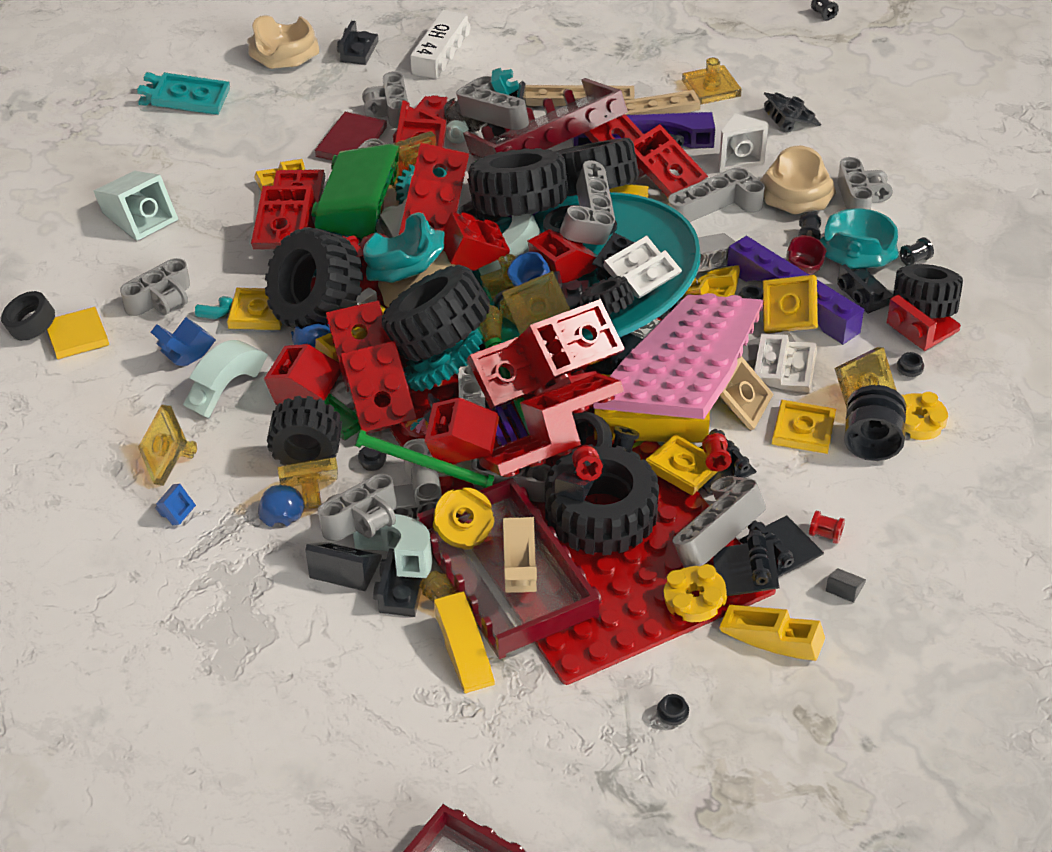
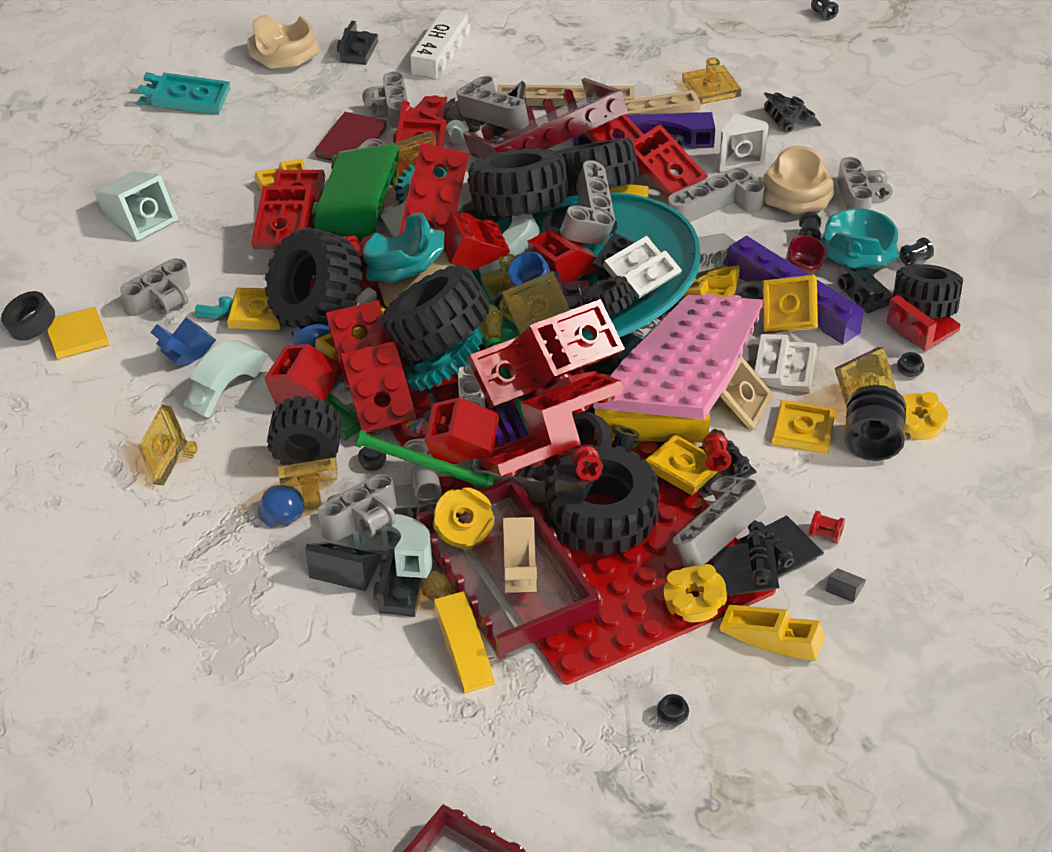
(175, 504): blue tile -> none
(500, 81): teal tile -> none

